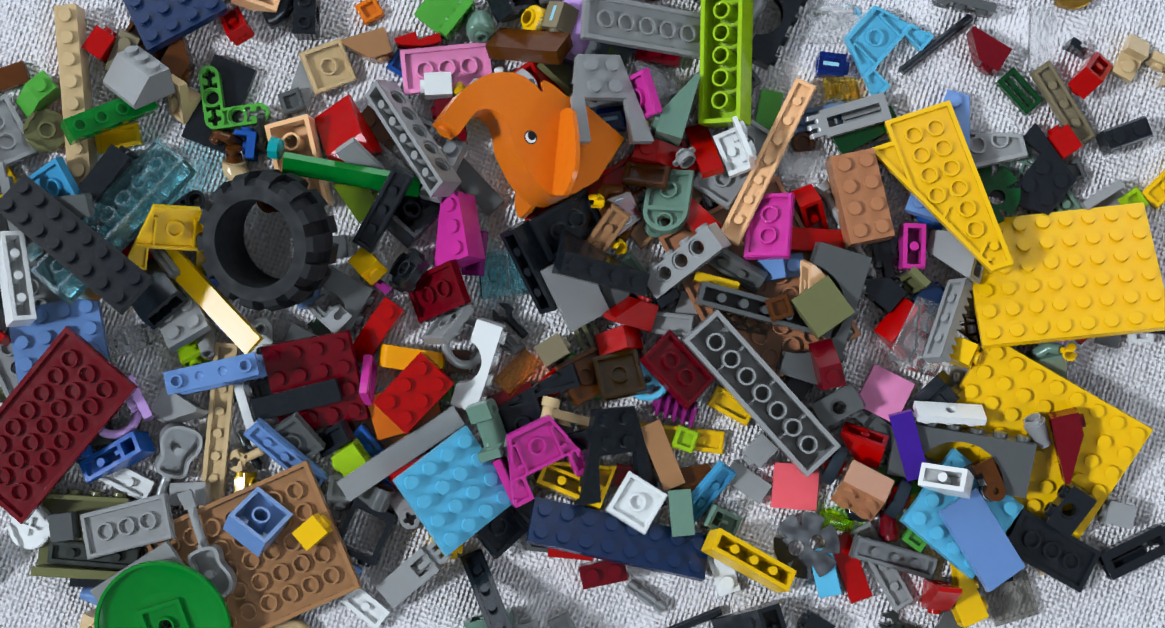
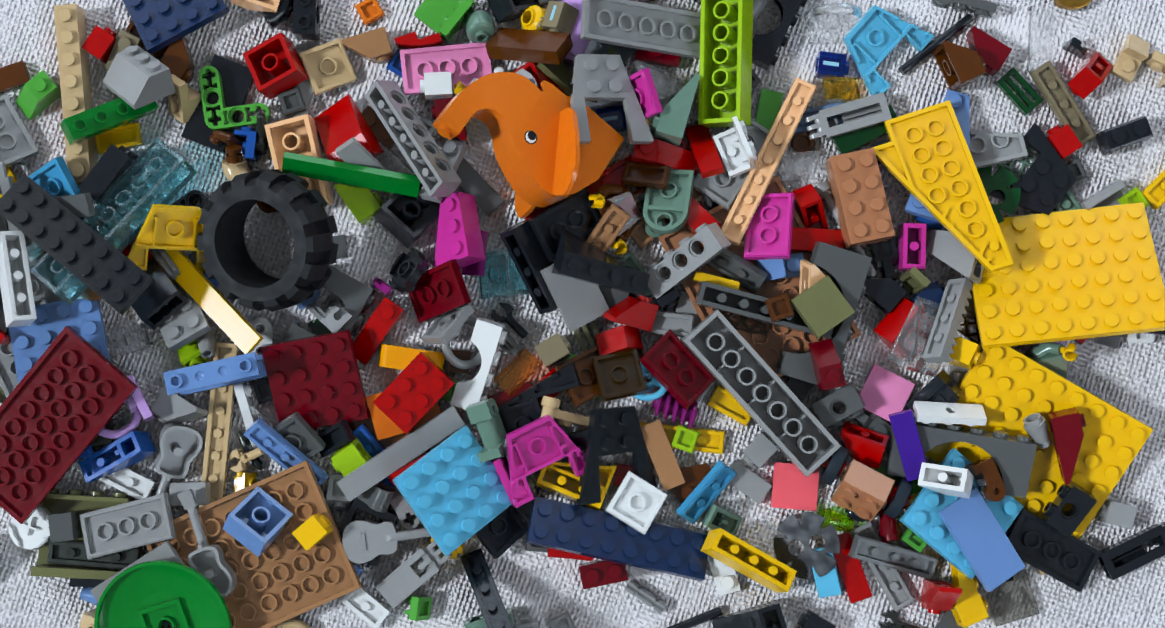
(44, 131): olive tile -> none
(236, 26): red slope -> none
(275, 66): none -> red brick
(275, 148): teal tile -> none
(297, 399): black tile -> none
(367, 540): none -> light grey piece
(368, 266): yellow brick -> none
(368, 379): dark pink tile -> none
(383, 208): black tile -> none
(419, 607): none -> bright green tile
(681, 512): sand green tile -> none
(685, 157): light grey plate -> none
(958, 64): none -> reddish brown slope

